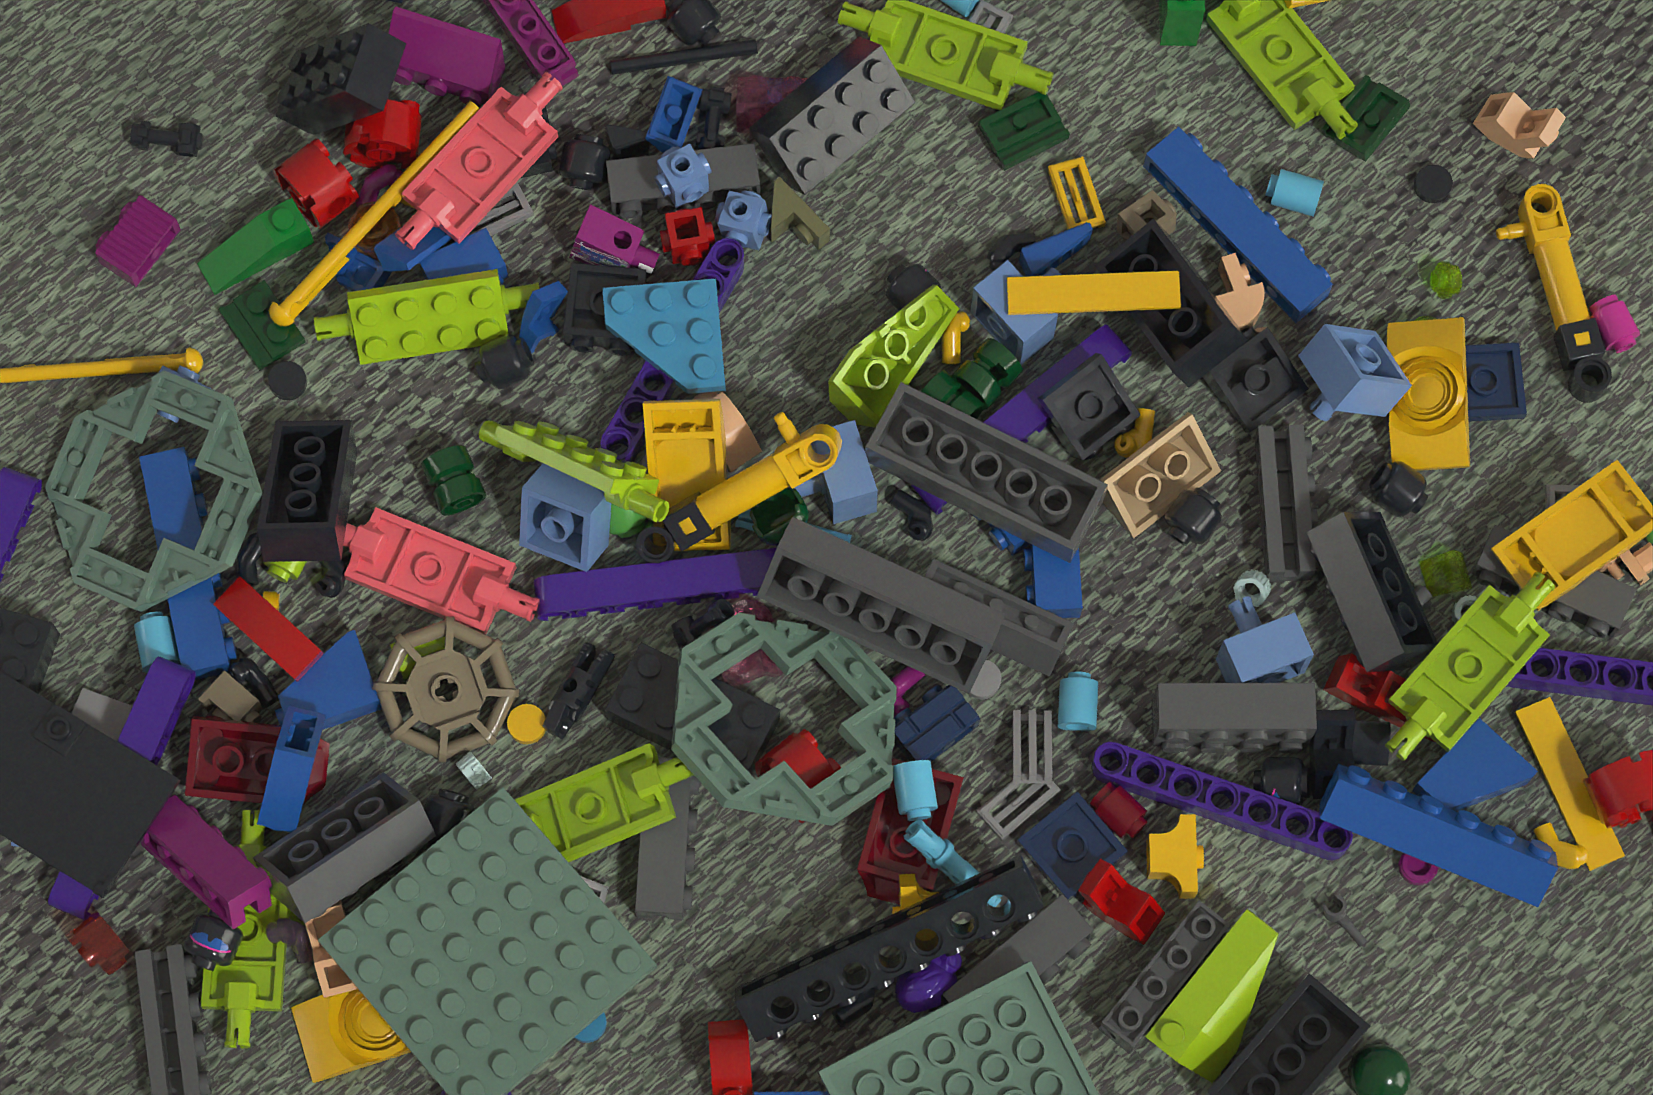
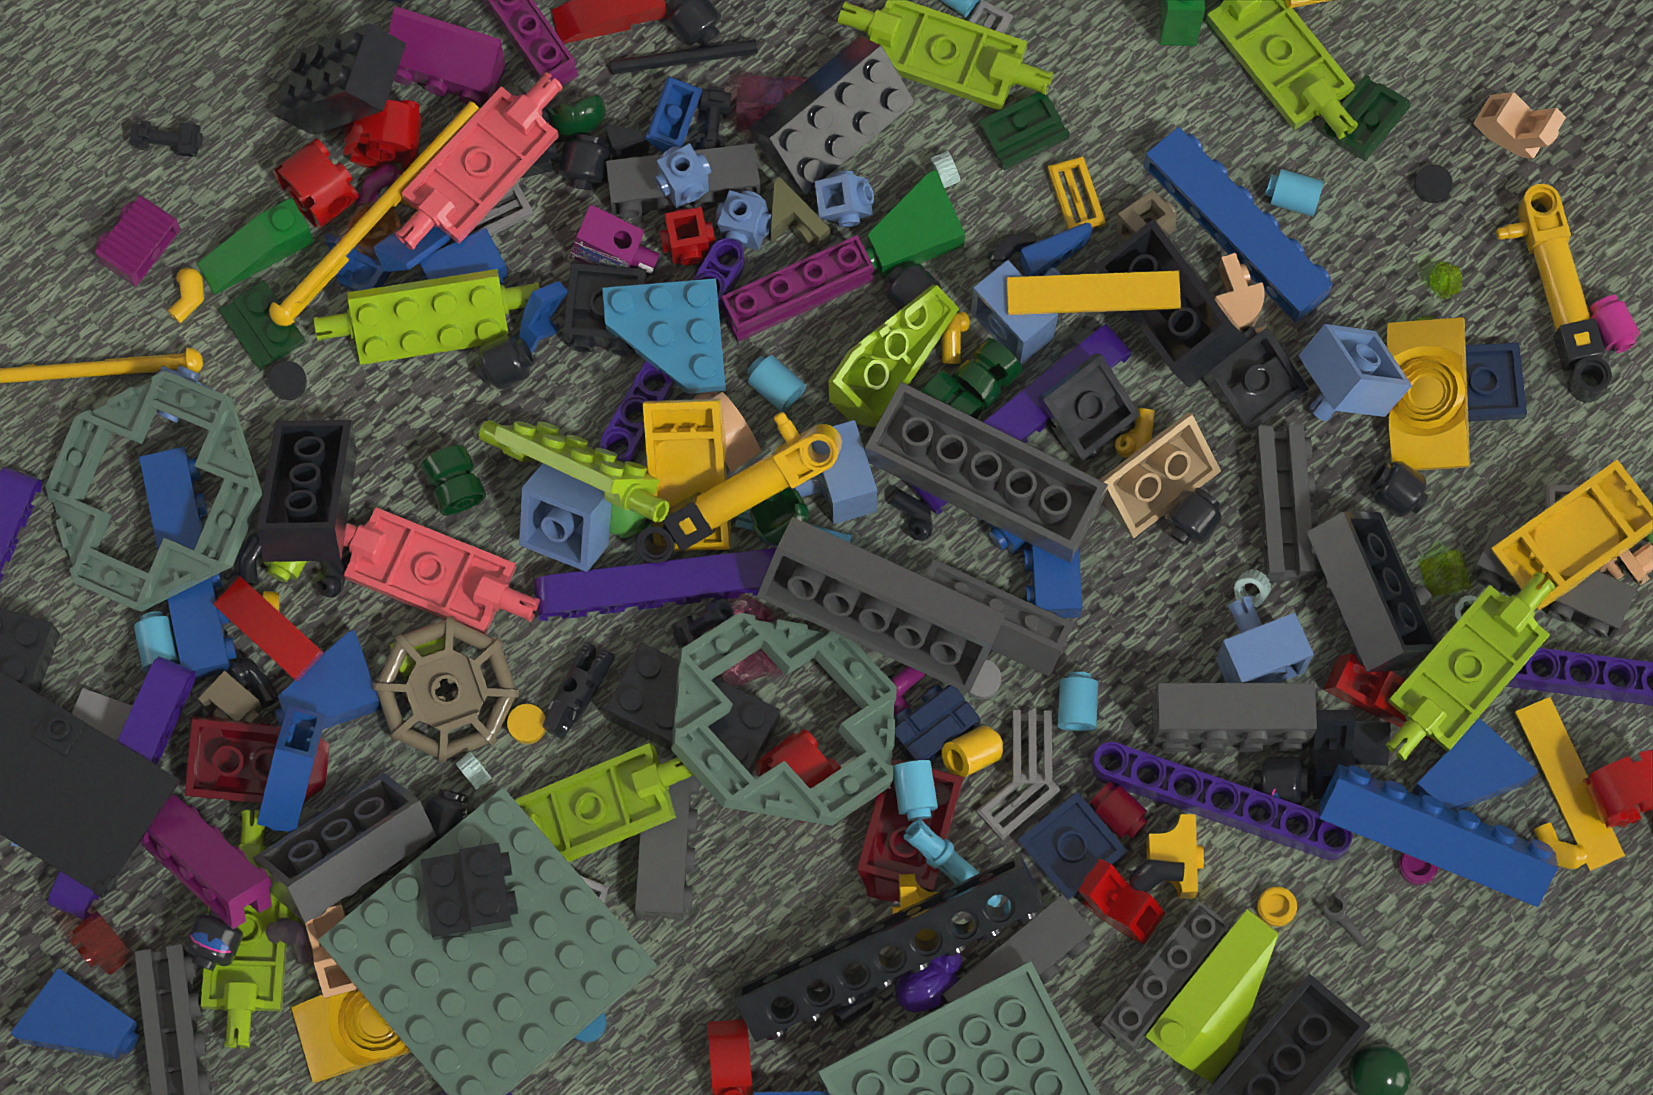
(76, 1021): none -> blue slope
(191, 294): none -> yellow arm
(469, 891): none -> black plate
(578, 117): none -> dark green hair
(775, 382): none -> medium azure brick
(797, 288): none -> magenta brick
(844, 198): none -> medium blue brick
(916, 228): none -> green slope
(946, 169): none -> light aqua axle
(972, 751): none -> yellow brick
(1154, 872): none -> black arm
(1276, 906): none -> yellow tile

